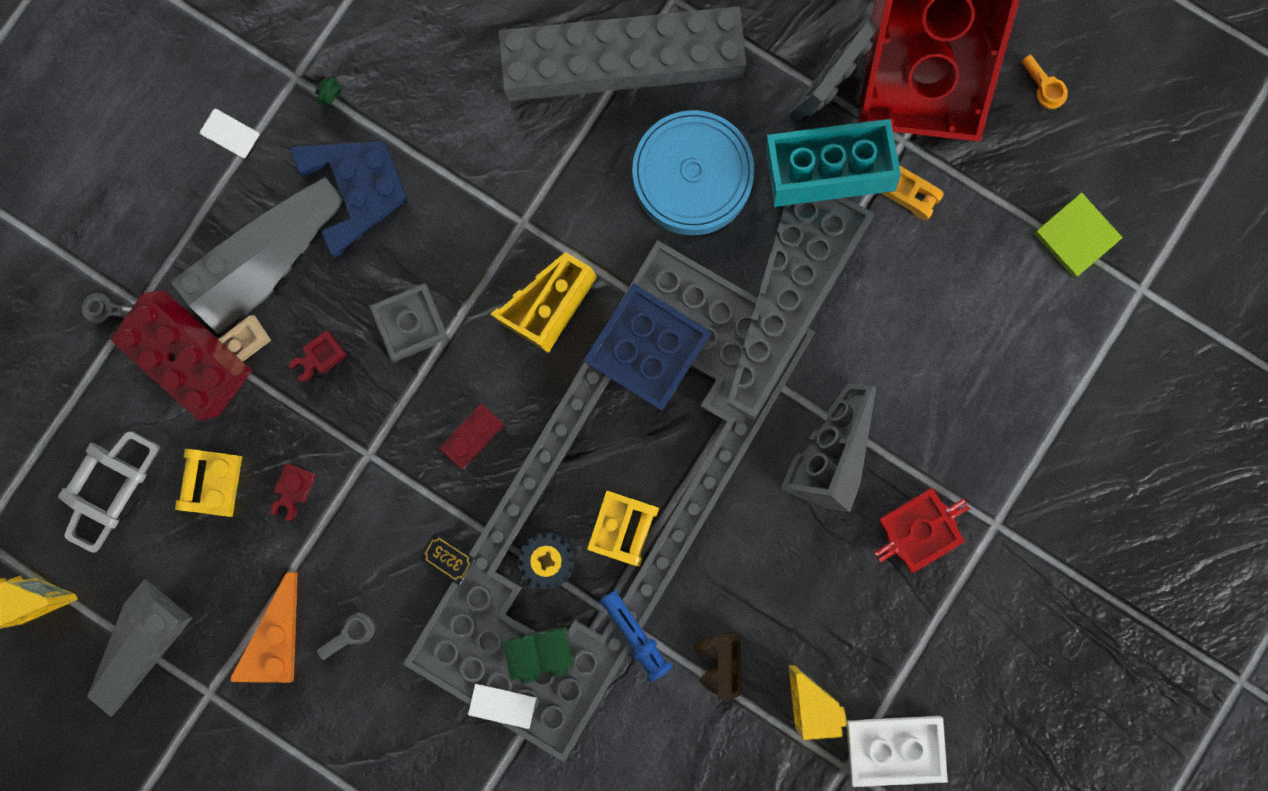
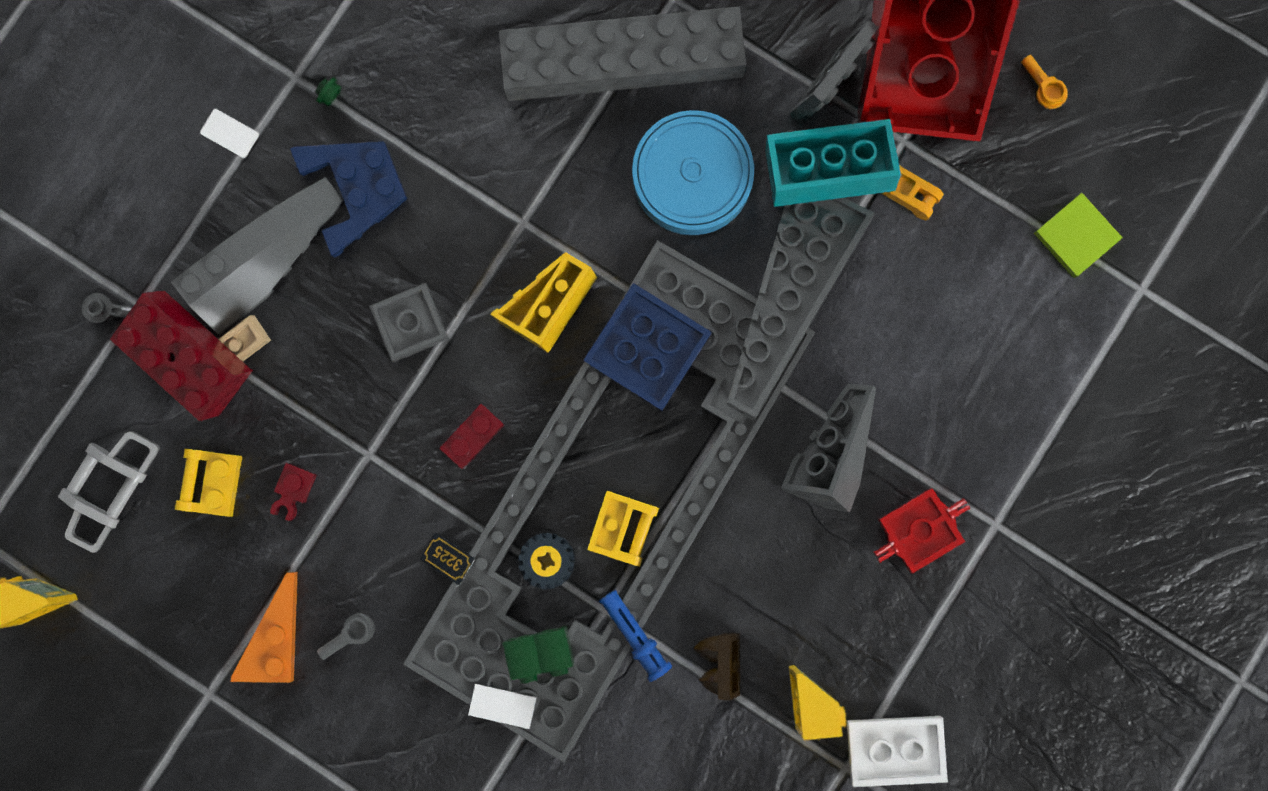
(140, 638): dark grey wedge -> none
(321, 354): dark red plate -> none

